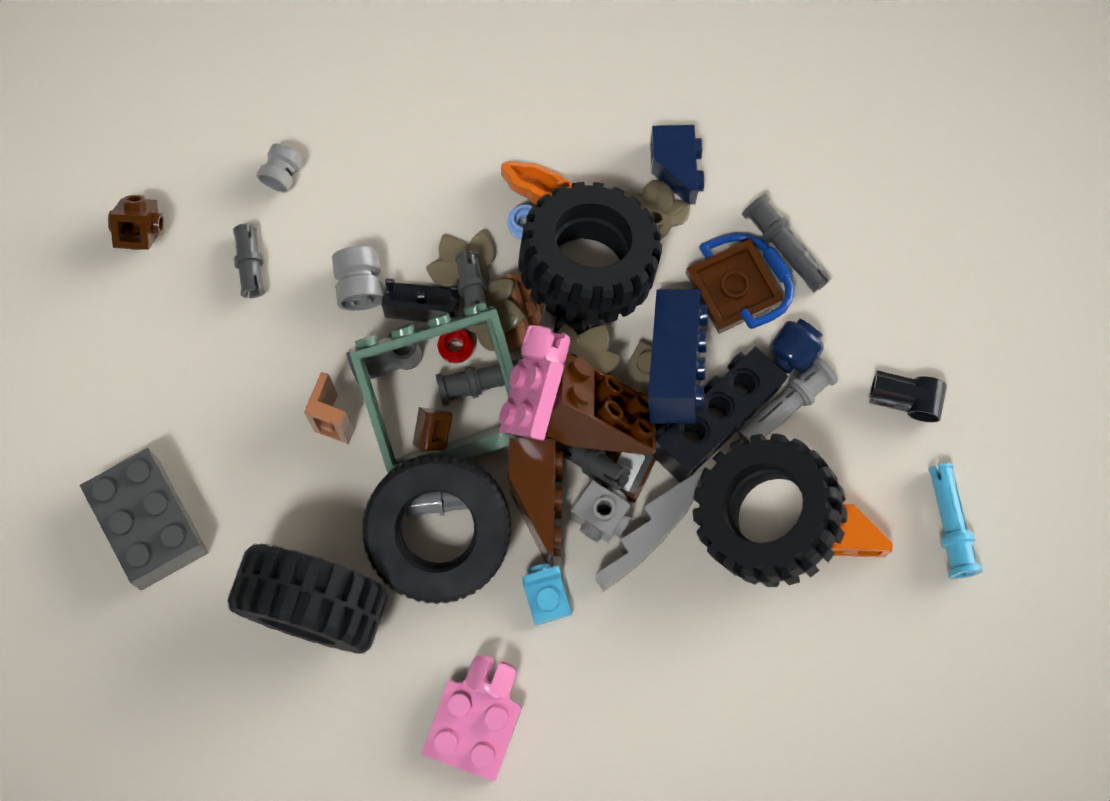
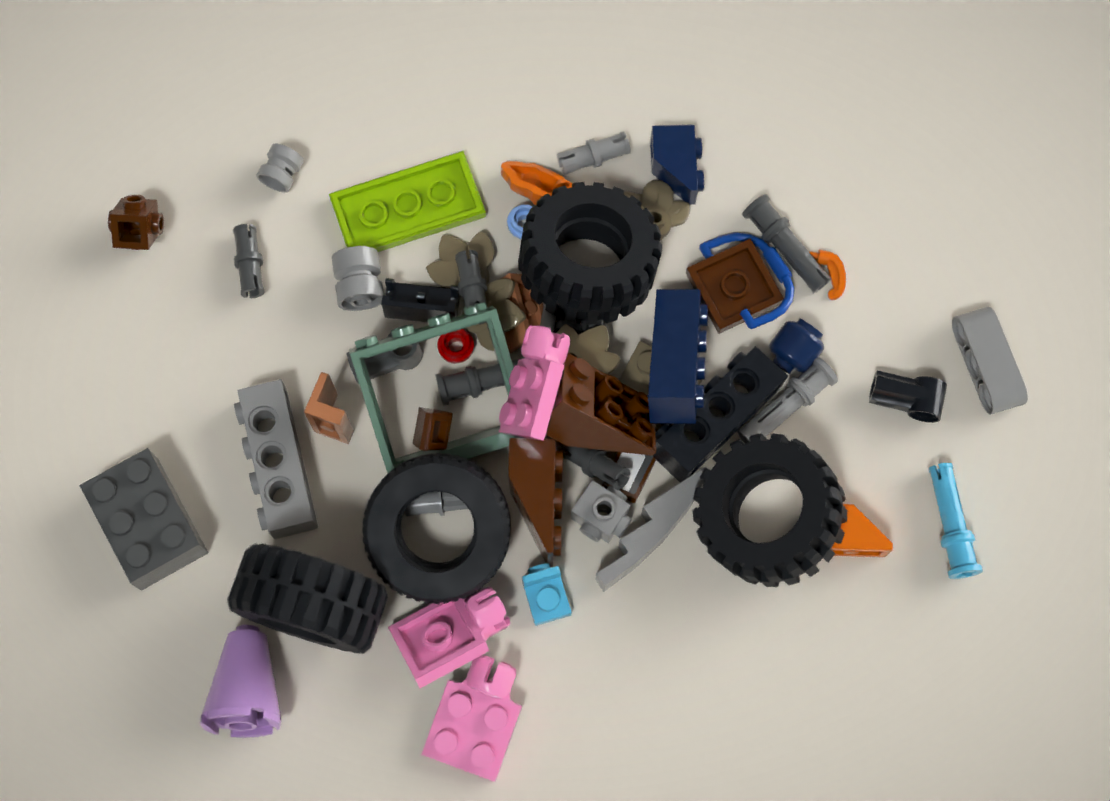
(243, 688): none -> lavender cone
(297, 512): none -> light grey brick
(408, 204): none -> lime tile
(449, 634): none -> bright pink plate
(593, 153): none -> light grey pin
(836, 272): none -> orange piece
(989, 360): none -> light grey beam

